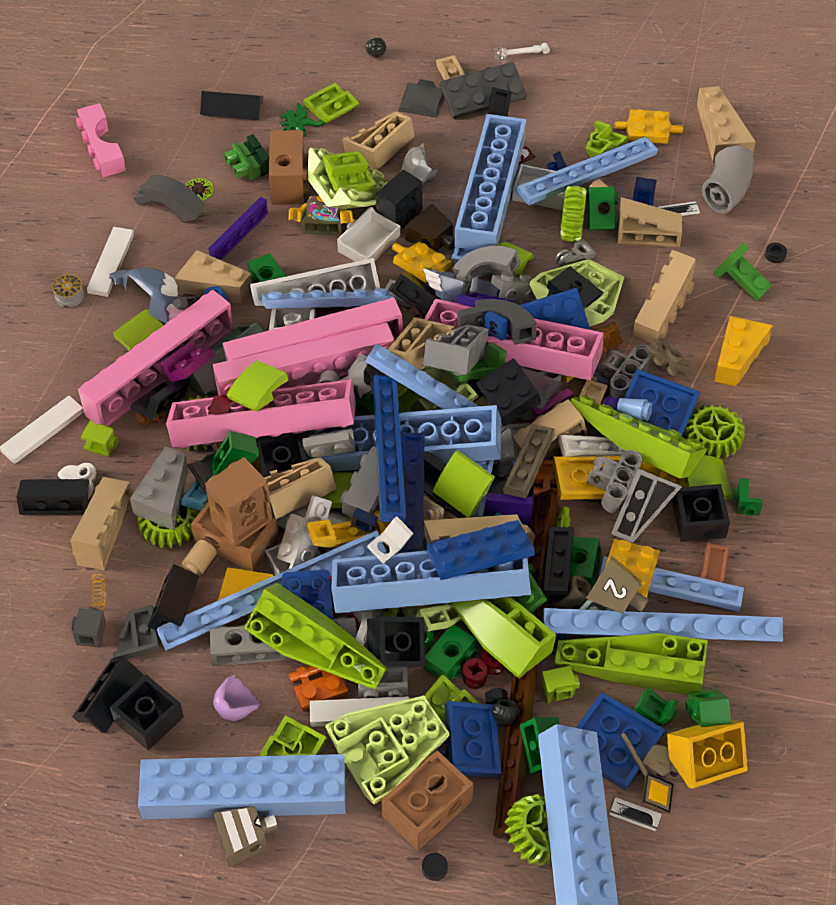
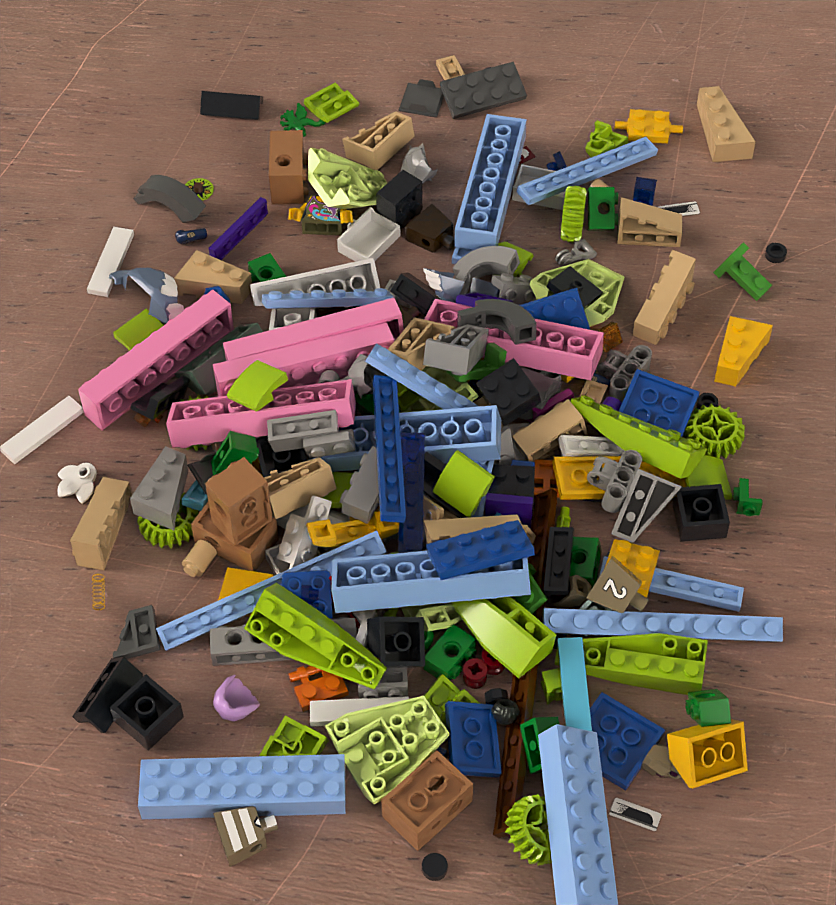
(53, 496): black panel -> none
(69, 291): light grey wheel -> none
(89, 627): dark grey brick -> none
(99, 439): lime window -> none
(107, 155): bright pink arch -> none
(174, 597): black panel -> none
(183, 302): dark grey piece -> none
(185, 237): none -> dark blue arm
(186, 361): magenta bracket -> none
(220, 405): dark red sticker -> none
(251, 159): bright green hips -> none
(289, 432): none -> light grey panel
(348, 171): lime slope -> none
(364, 520): dark blue tile -> none
(376, 47): pearl dark grey piece -> none
(394, 536): white bracket -> none
(419, 257): yellow plate -> none
(496, 324): blue tile -> none
(499, 102): black tile -> none
(501, 53): white piece -> none
(529, 461): dark tan tile -> none
(574, 683): none -> medium azure tile
(637, 408): light blue cone -> none
(656, 708): green bracket -> none
(656, 791): piece -> none
(668, 359): dark tan animal -> none
(706, 399): none -> black tile
(715, 562): nougat tile -> none
(729, 179): light grey brick -> none

